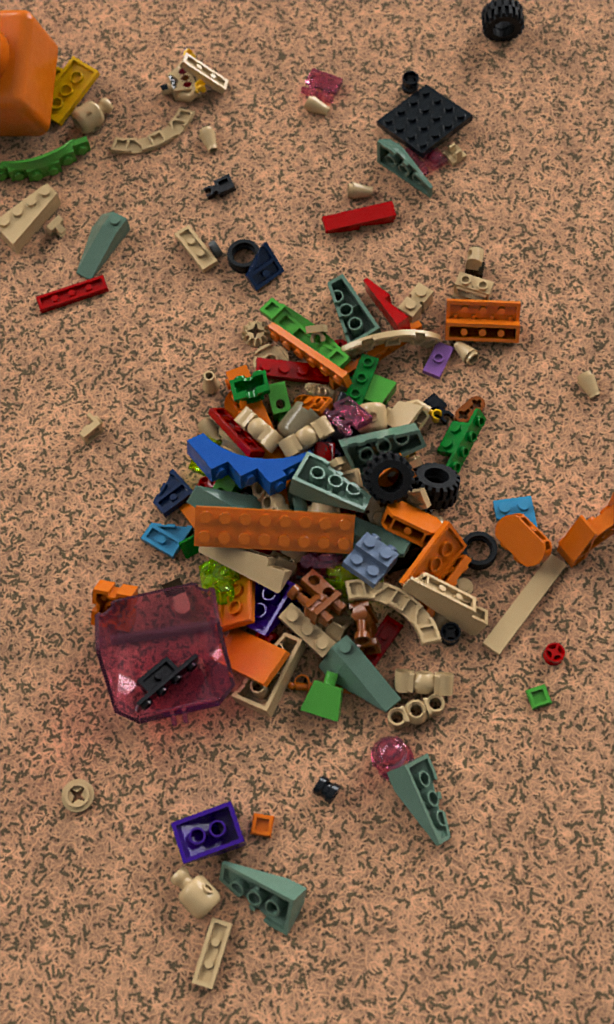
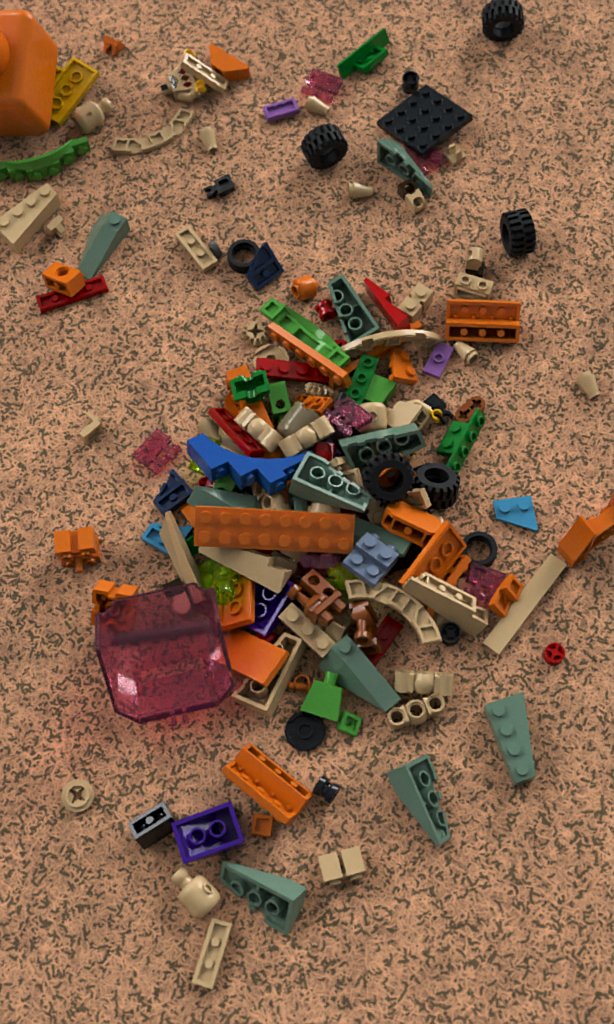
(63, 279): none -> orange brick
(77, 547): none -> orange brick
(112, 43): none -> orange tile
(152, 825): none -> black brick
(153, 447): none -> clear pink plate
(160, 678): black bracket -> none
(179, 551): none -> tan wedge
(210, 383): tan cone -> none
(228, 65): none -> orange slope
(268, 784): none -> orange brick
(281, 110): none -> medium lavender plate
(304, 288): none -> orange head
(305, 737): none -> black tile
(315, 330): tan tile -> none
(324, 146): none -> black tyre
(325, 310): none -> red wheel
(348, 723): none -> bright green tile
(352, 862): none -> tan piece
(365, 56): none -> green bracket
(365, 216): red slope -> none
(390, 754): clear pink helmet -> none
(401, 367): none -> orange wing
(411, 196): none -> leg
(484, 578): none -> clear pink plate
(506, 593): none -> orange slope
(511, 733): none -> sand green wedge
(518, 232): none -> black tyre
(523, 539): orange brick -> none
(538, 697): bright green tile -> none

